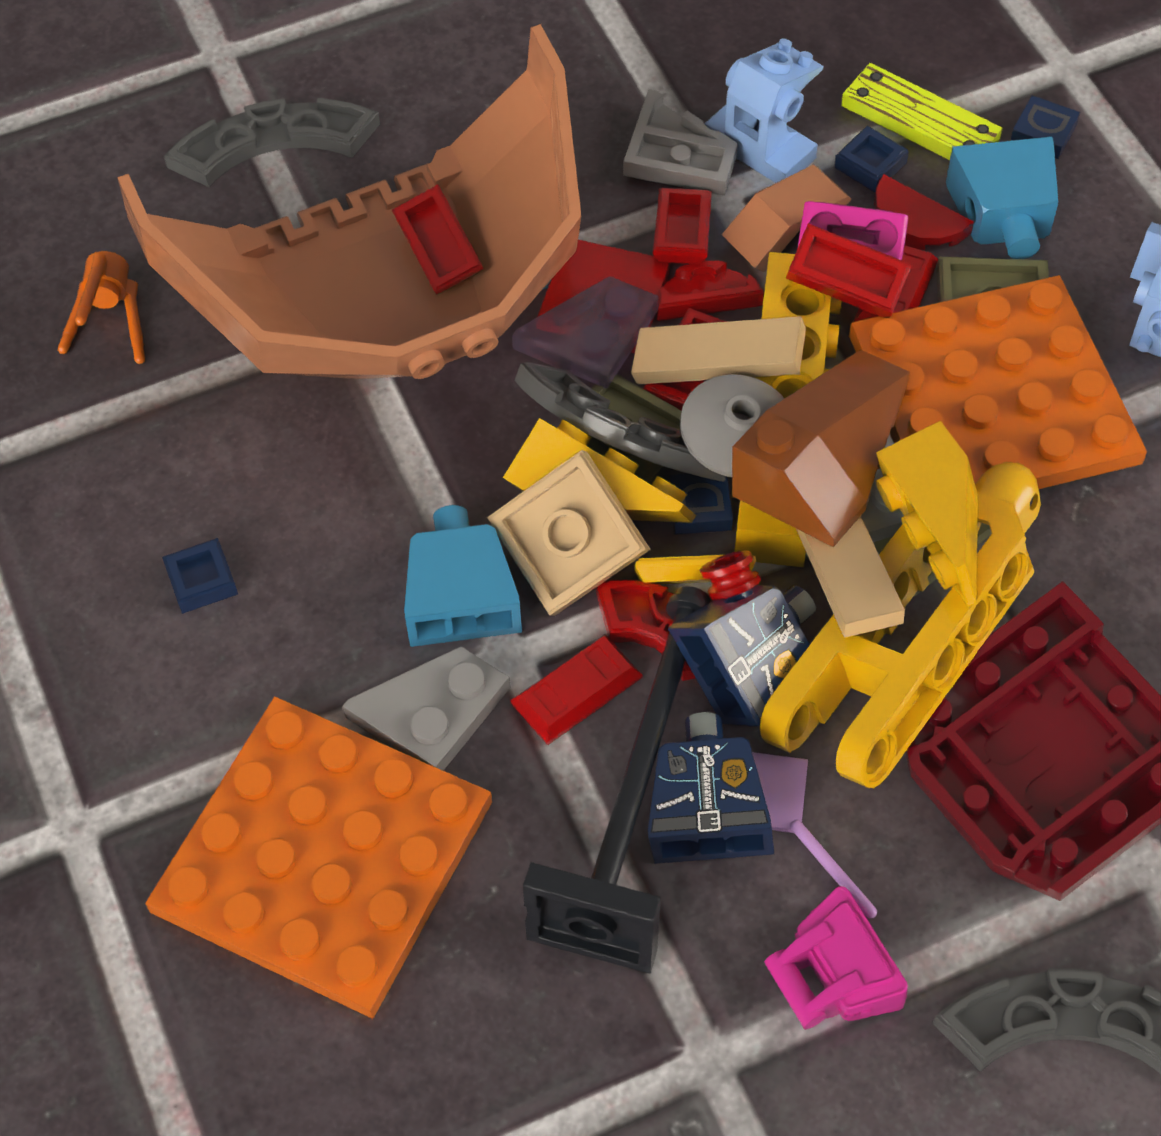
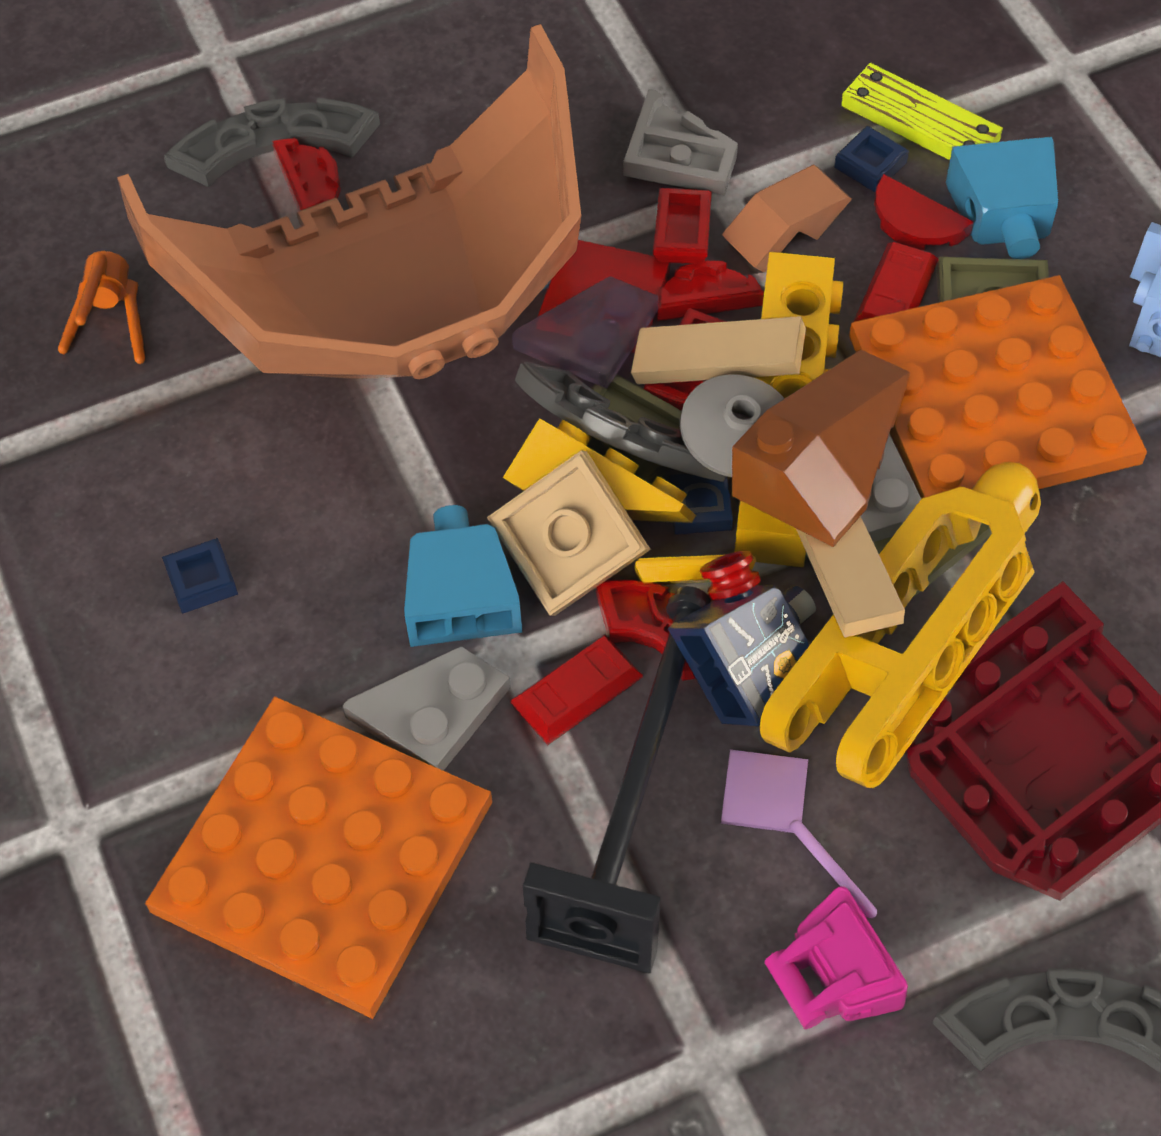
(308, 172): none -> red tile
(437, 239): red tile -> none
(707, 797): dark blue torso -> none
(760, 103): light blue tile -> none
(848, 271): red tile -> none
(870, 227): dark pink piece -> none
(937, 494): yellow slope -> none
(1046, 119): dark blue tile -> none

